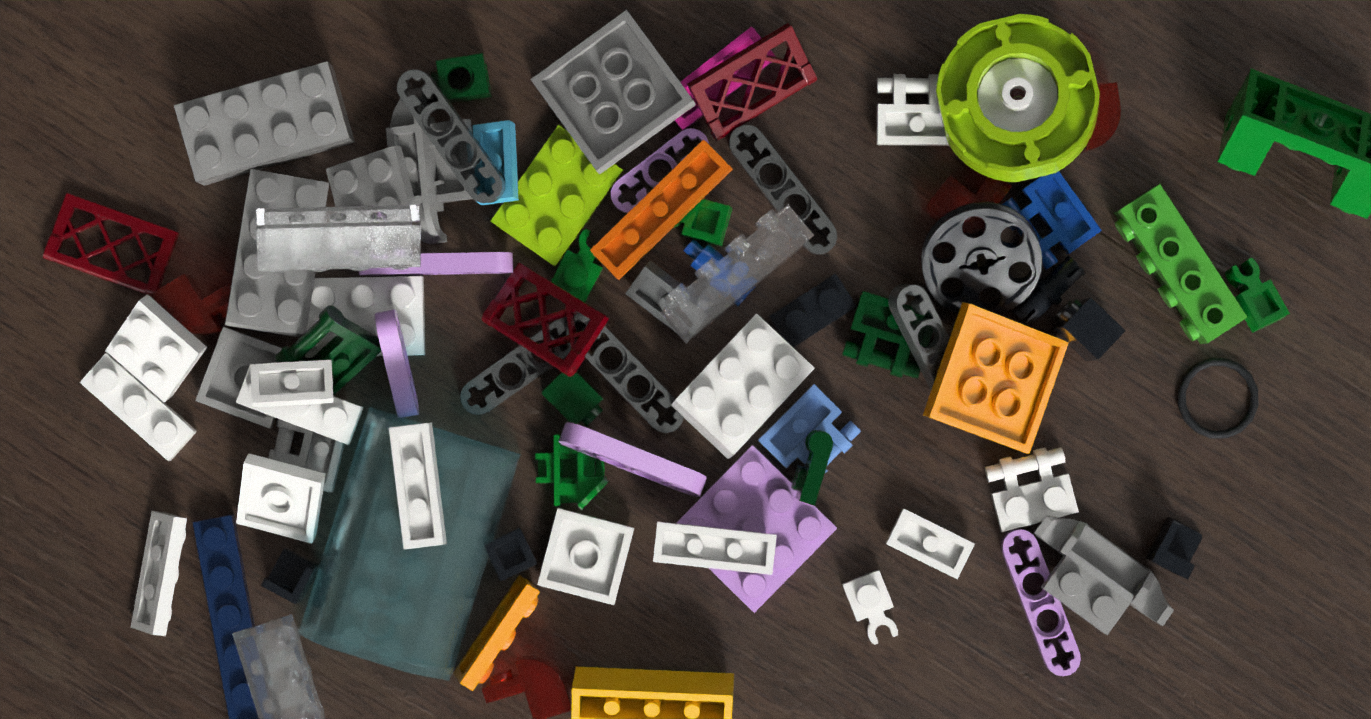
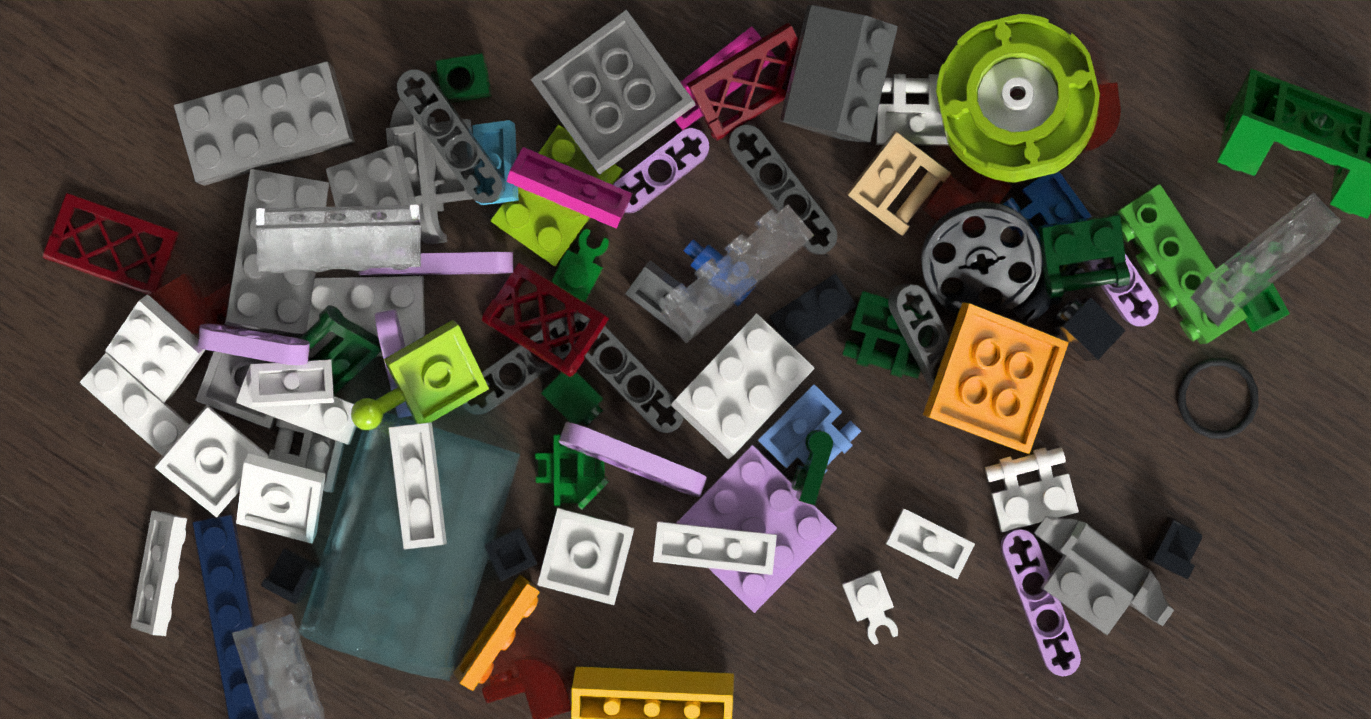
(208, 460): none -> white plate
(253, 344): none -> lavender beam
(430, 378): none -> lime plate
(569, 187): none -> dark pink plate
(661, 209): orange plate -> none
(707, 222): green plate -> none
(838, 73): none -> dark grey slope
(887, 177): none -> tan plate
(1080, 242): none -> dark green plate
(1124, 304): none -> lavender beam
(1265, 259): none -> clear brick

